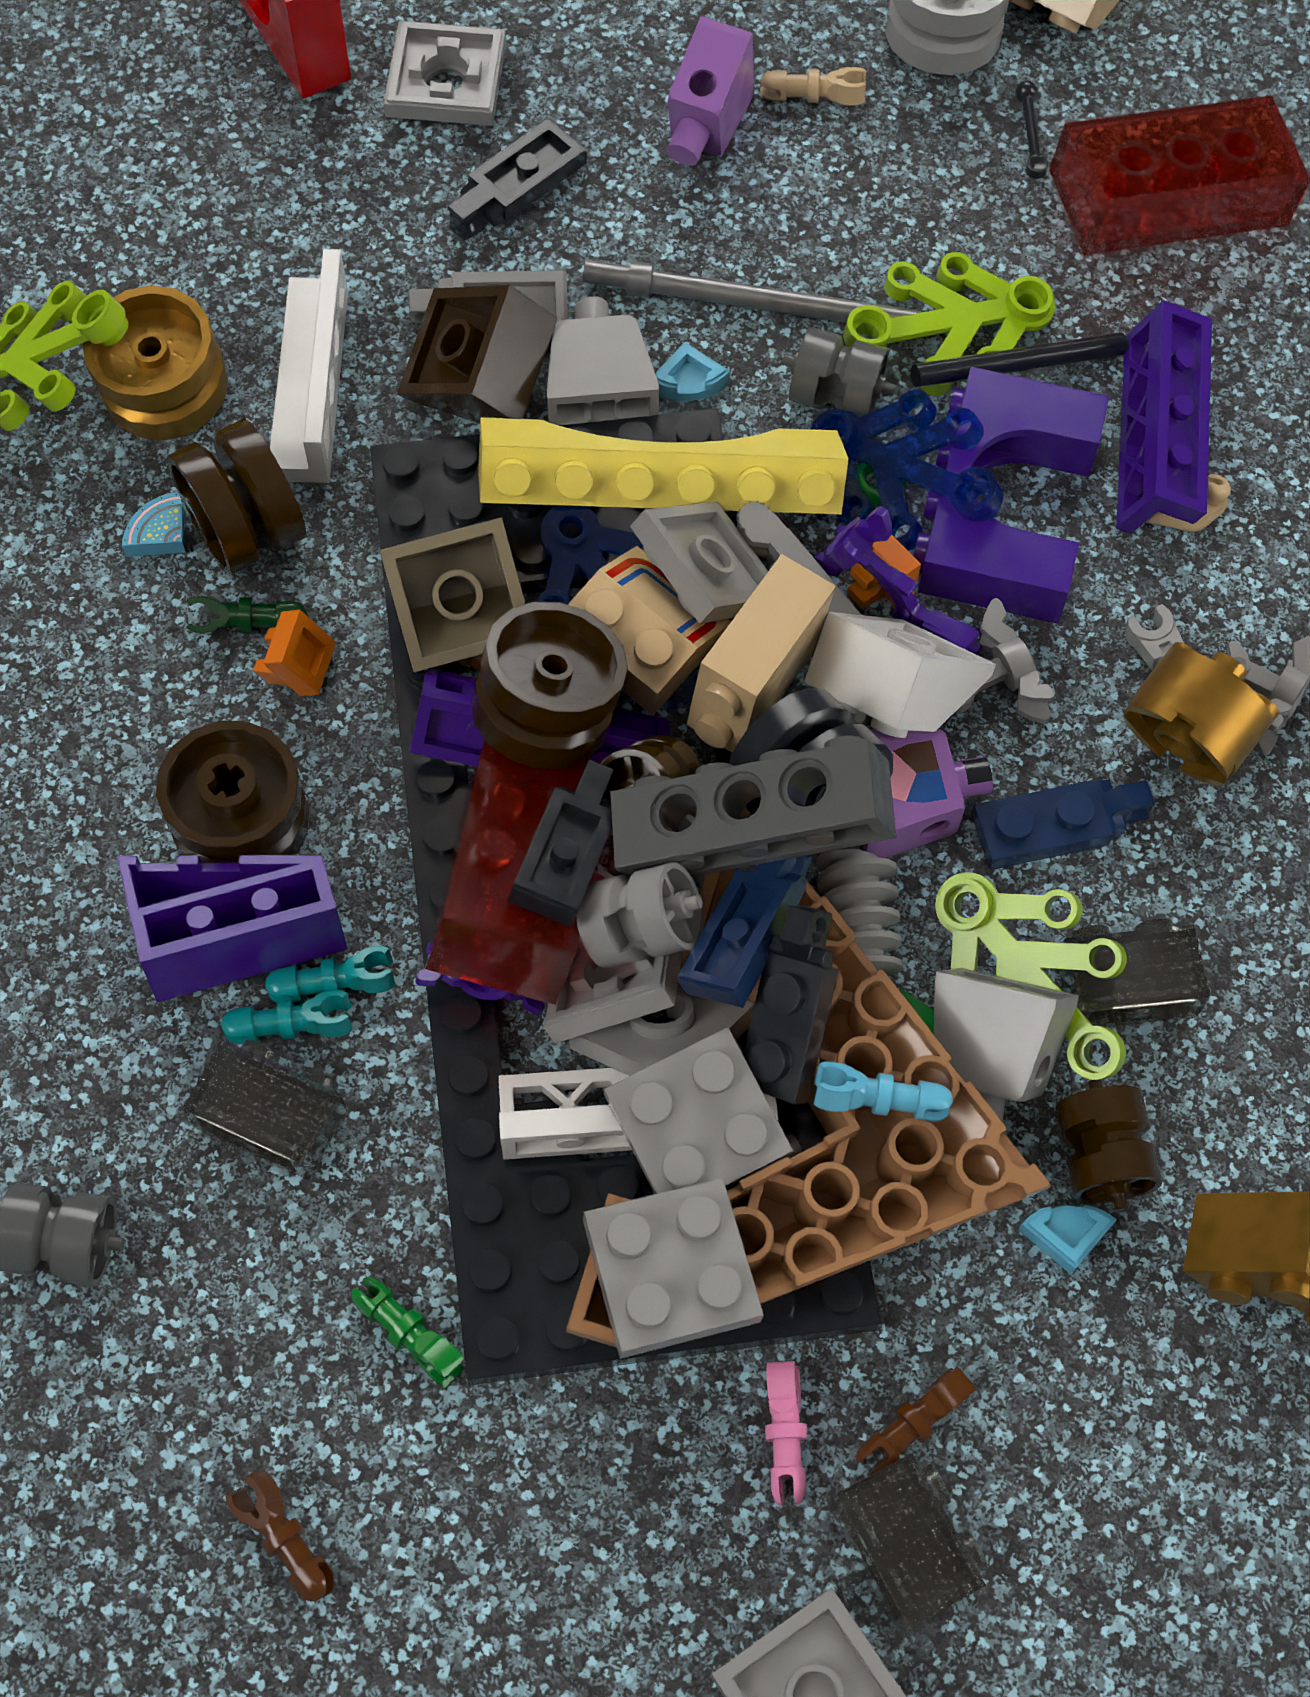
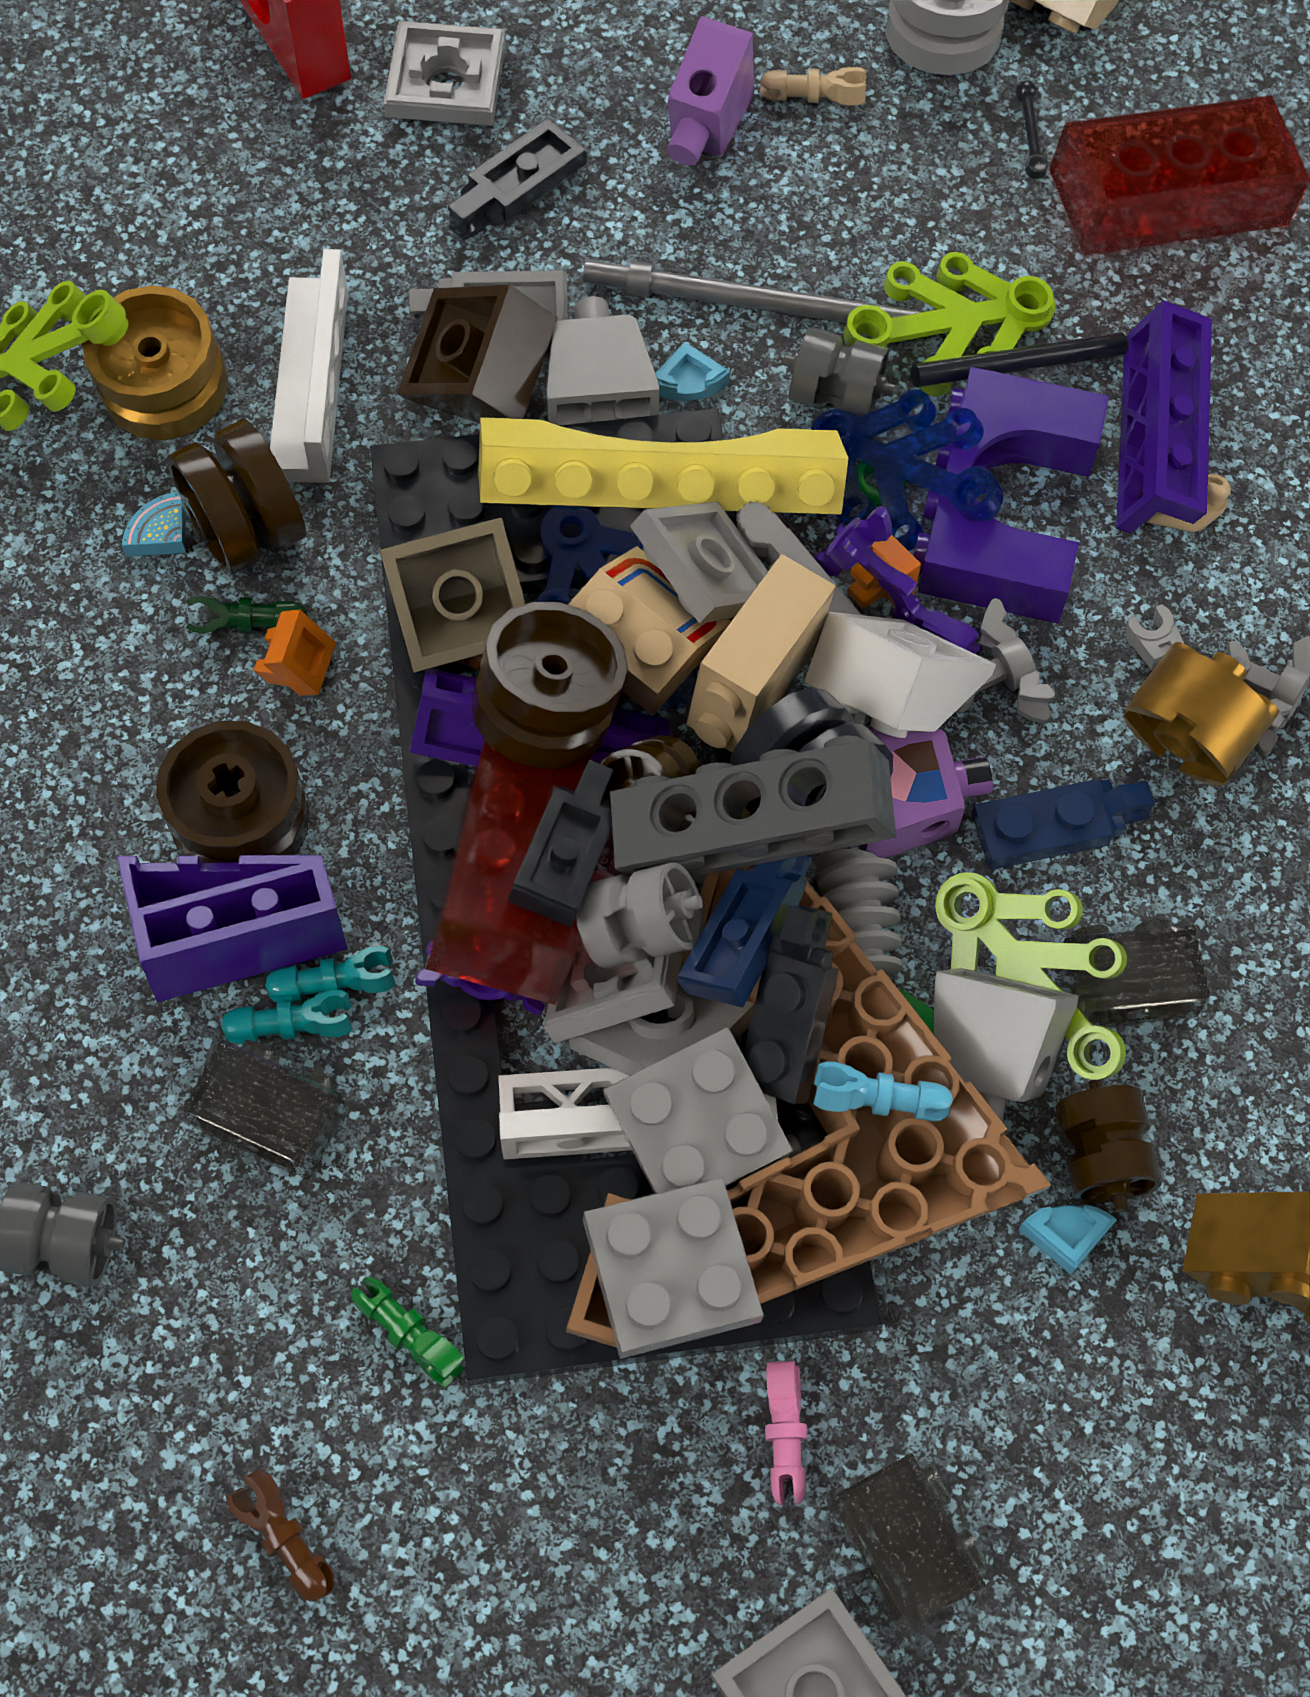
(916, 1420): reddish brown piece -> none

